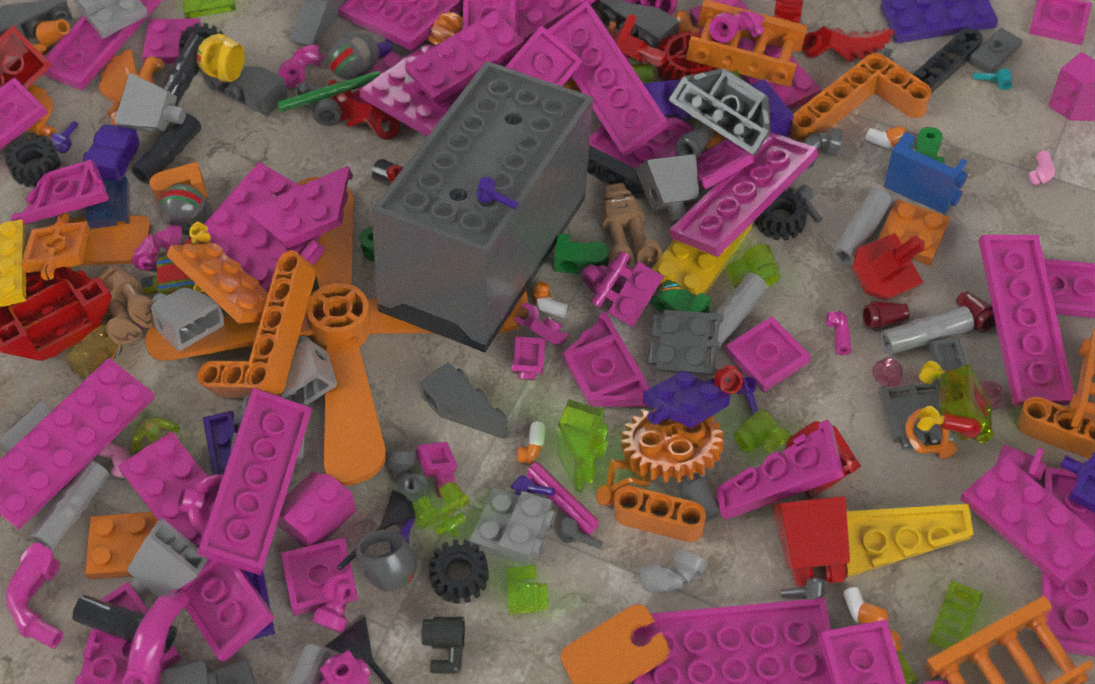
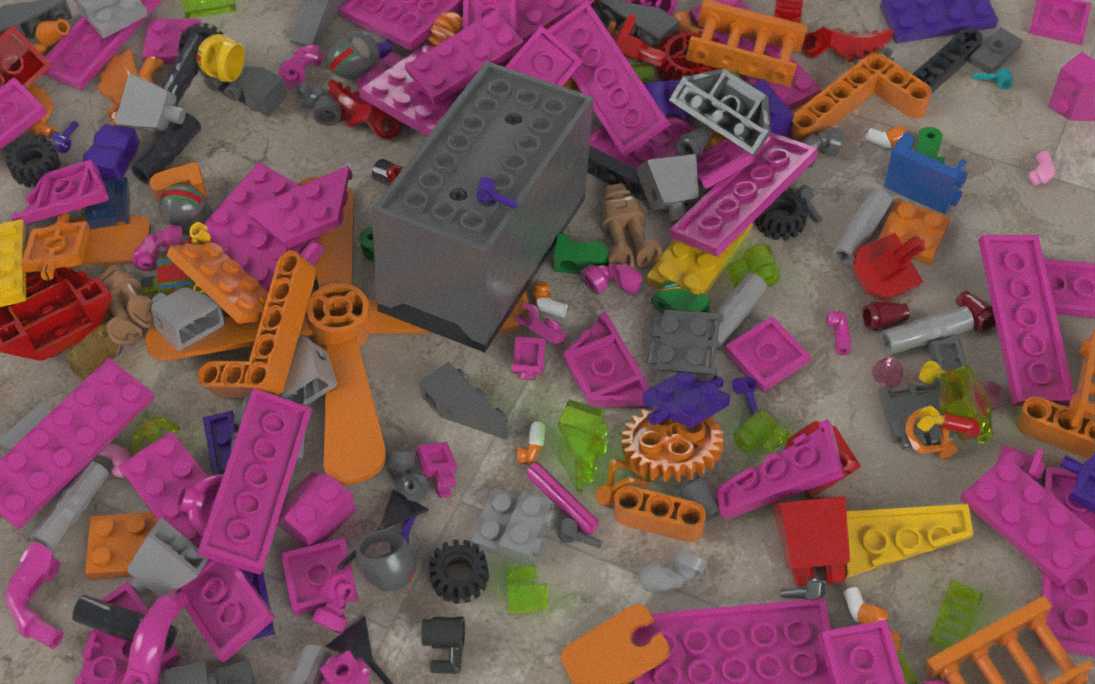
(326, 92): green bar -> none
(429, 515): clear neon green hips -> none
(524, 484): dark purple hand -> none
(635, 293): dark pink plate -> none
(726, 26): dark pink arm -> none
(734, 383): red plate -> none

